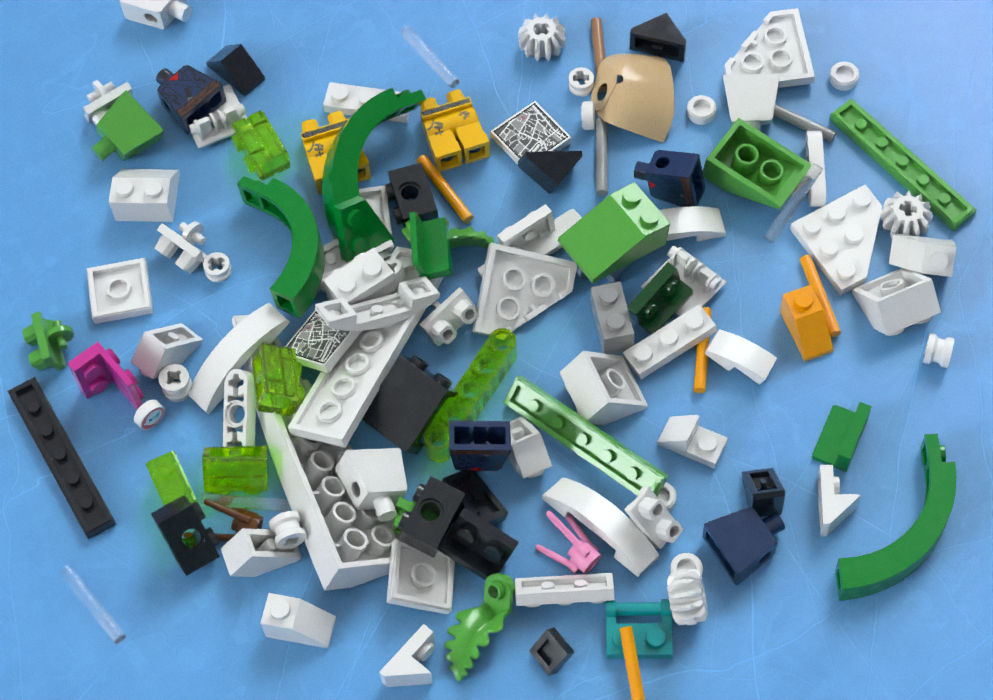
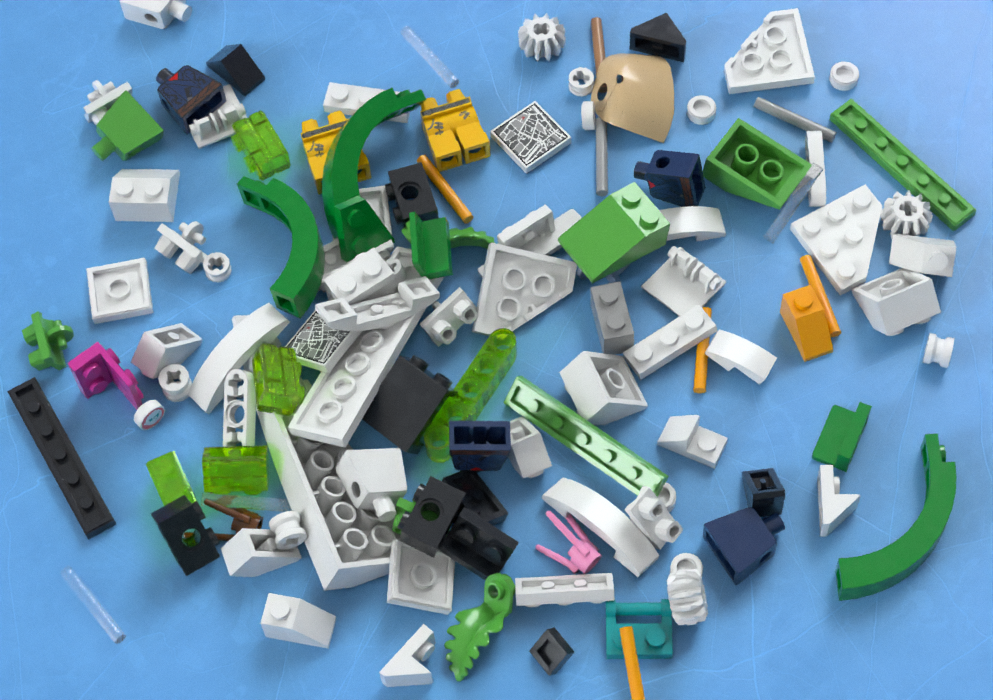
(548, 167): black slope -> none
(660, 299): dark green bracket -> none
(752, 97): white torso -> none

